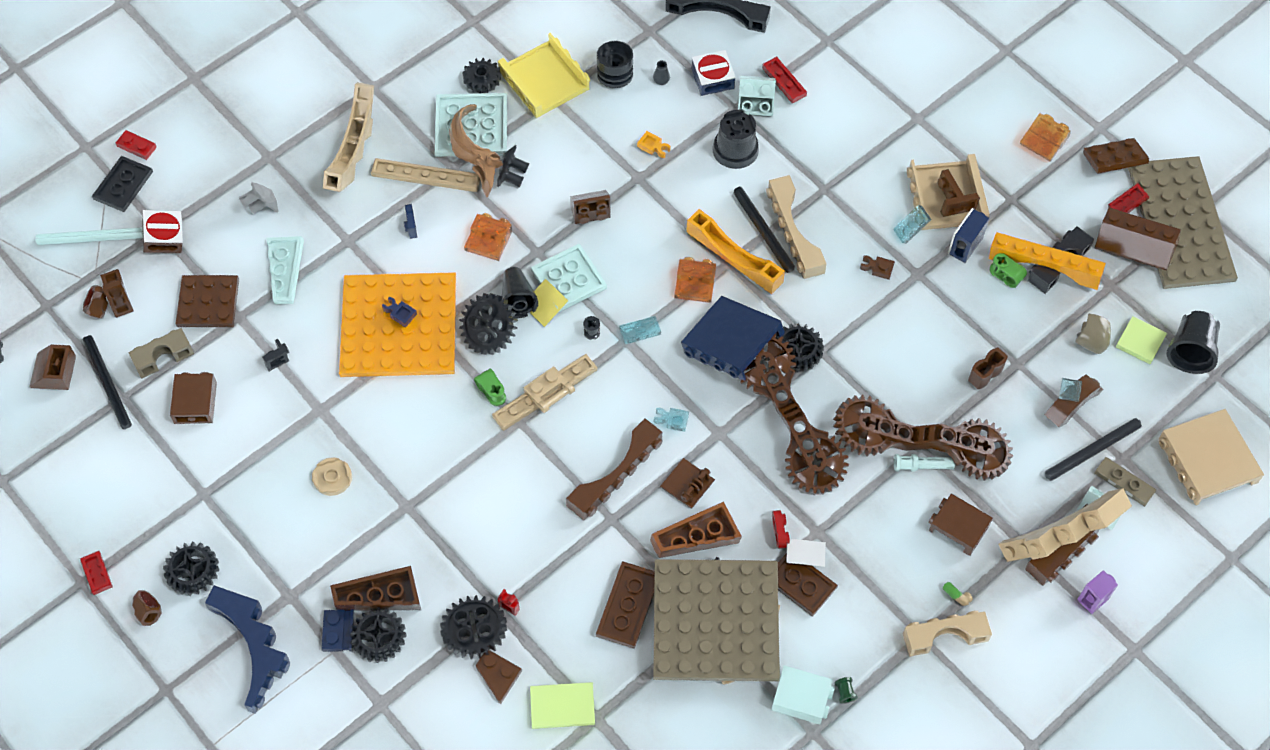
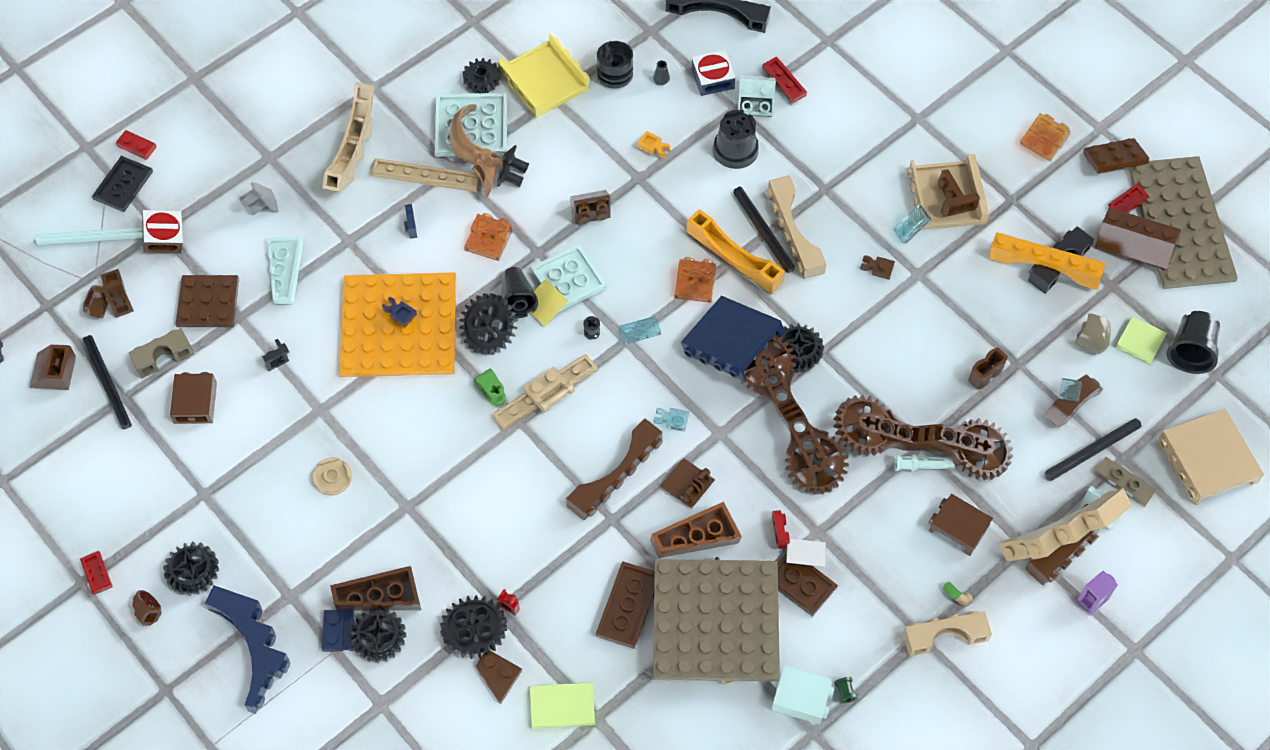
(968, 235): dark blue piece -> none
(1008, 271): bright green piece -> none

